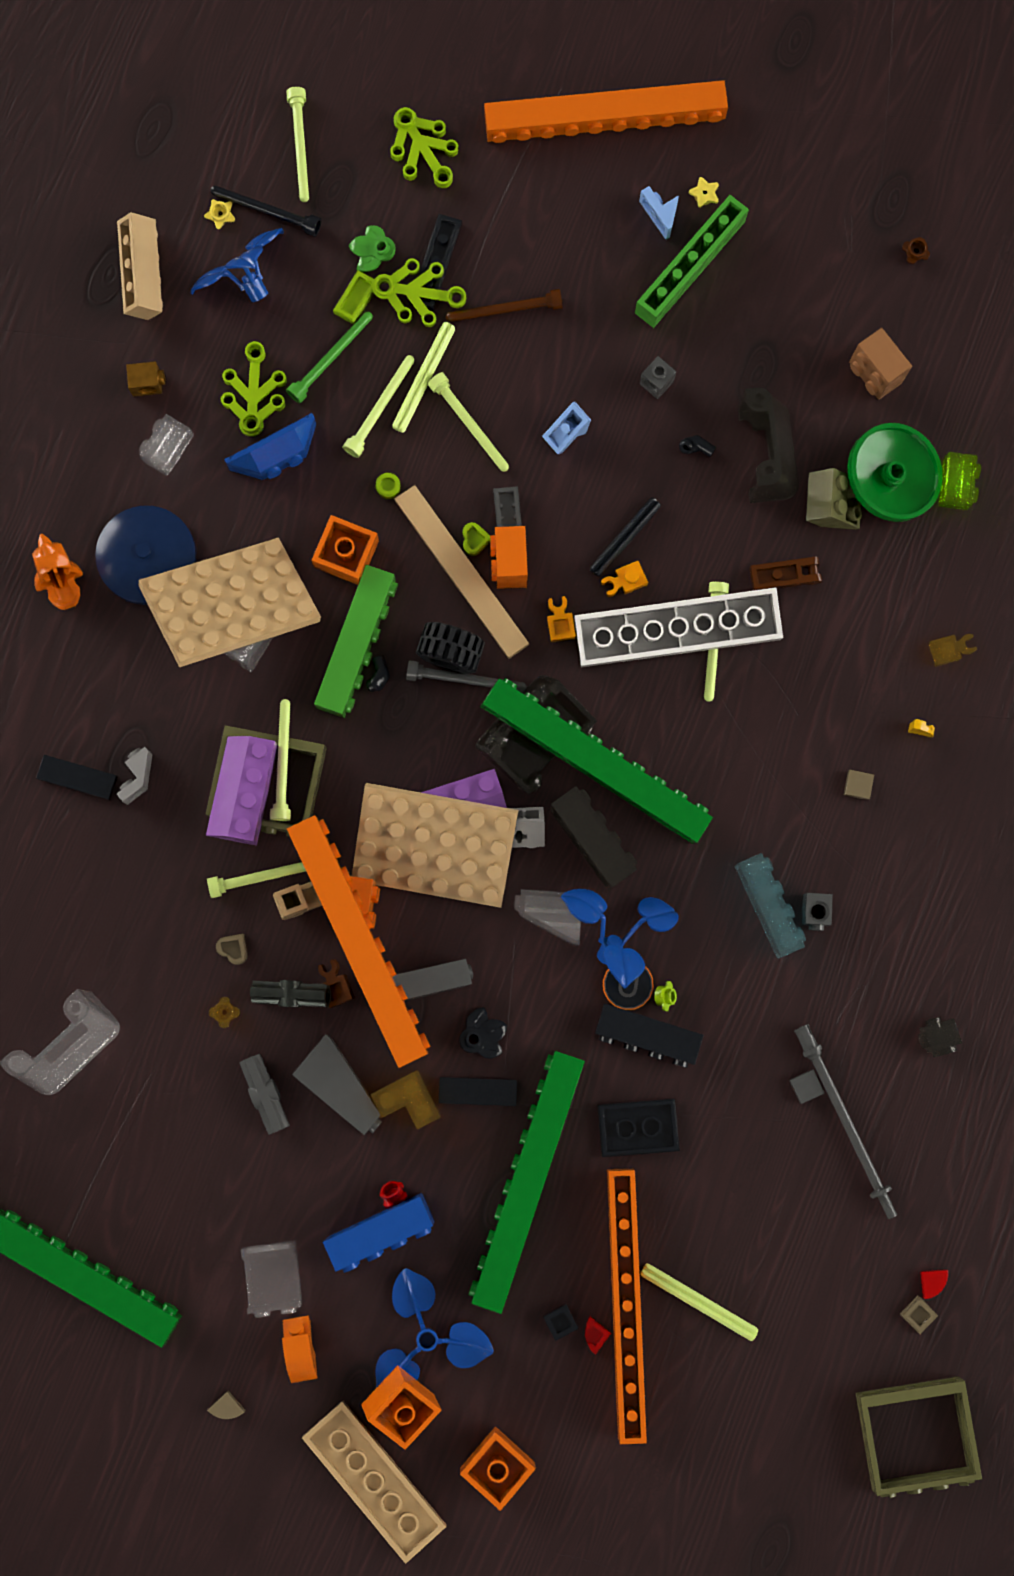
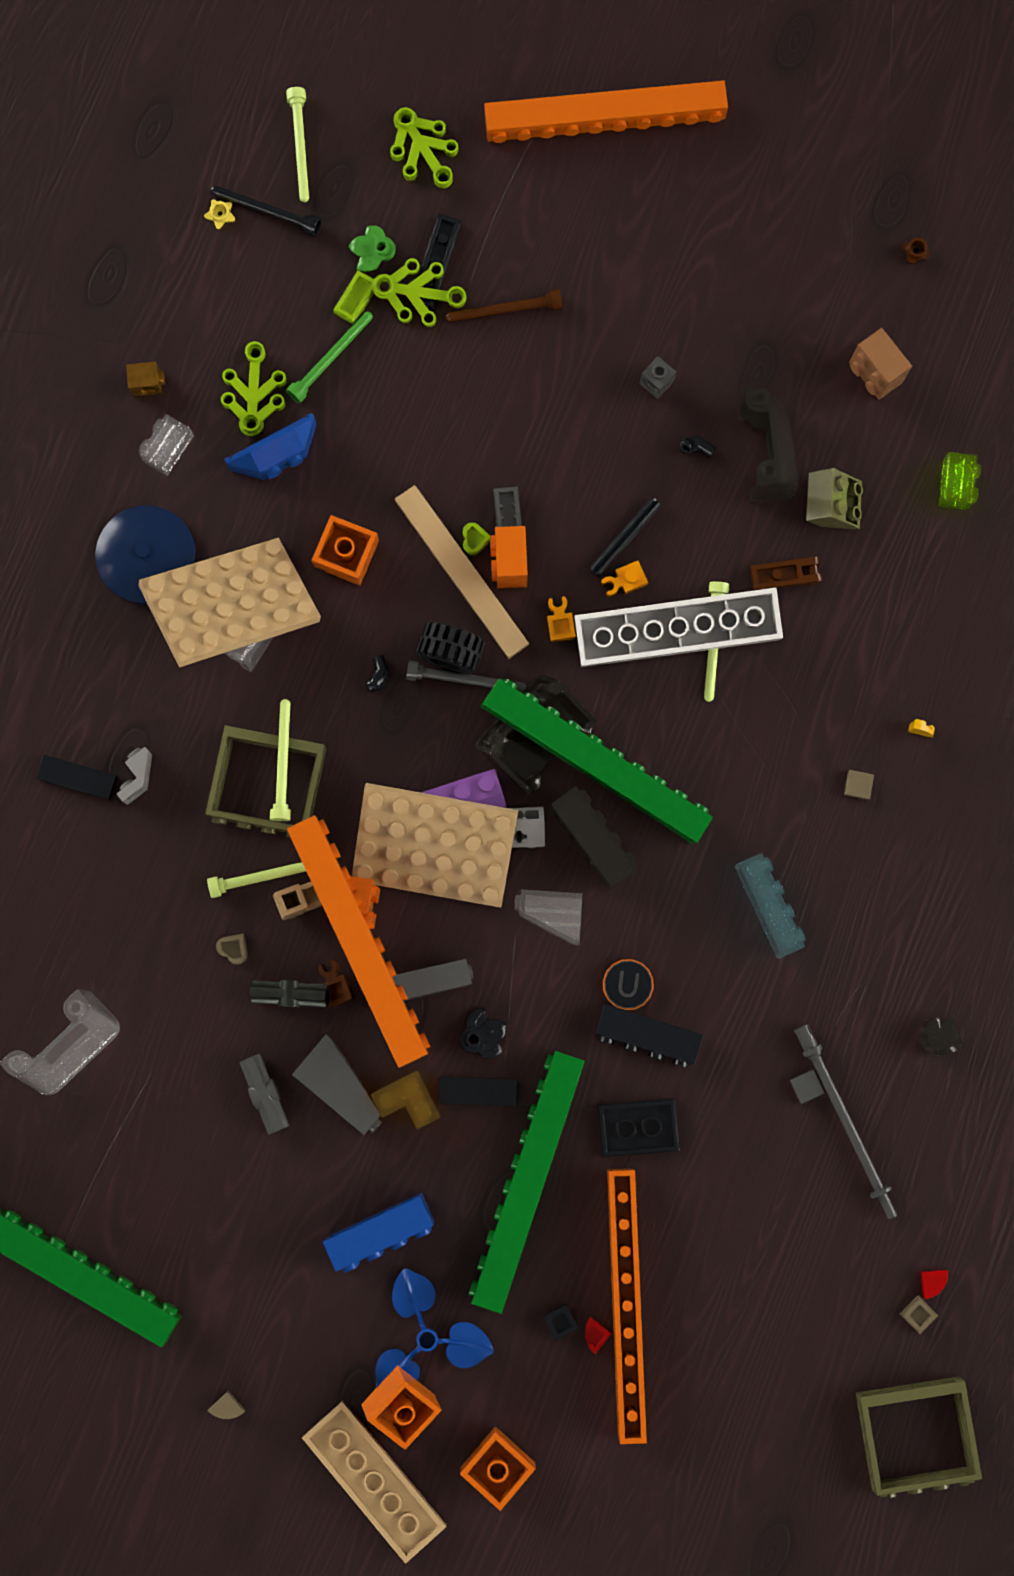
(56, 573): orange head -> none
(139, 266): tan brick -> none
(224, 1004): clear yellow plate -> none
(242, 789): medium lavender slope -> none
(252, 282): blue plant -> none
(272, 1278): clear panel -> none
(298, 1349): orange brick -> none
(355, 444): yellowish green piece -> none
(355, 641): bright green brick -> none
(388, 485): lime tile -> none
(393, 1194): red plate -> none
(423, 377): yellowish green axle -> none
(440, 384): yellowish green piece -> none
(566, 428): light blue slope -> none
(622, 962): blue plant -> none
(660, 214): light blue slope -> none
(665, 996): lime plate -> none
(691, 261): bright green brick -> none
(699, 1302): yellowish green axle -> none
(704, 199): light yellow plate -> none
(824, 901): dark grey brick -> none
(895, 472): green dish -> none
(949, 650): clear yellow plate -> none

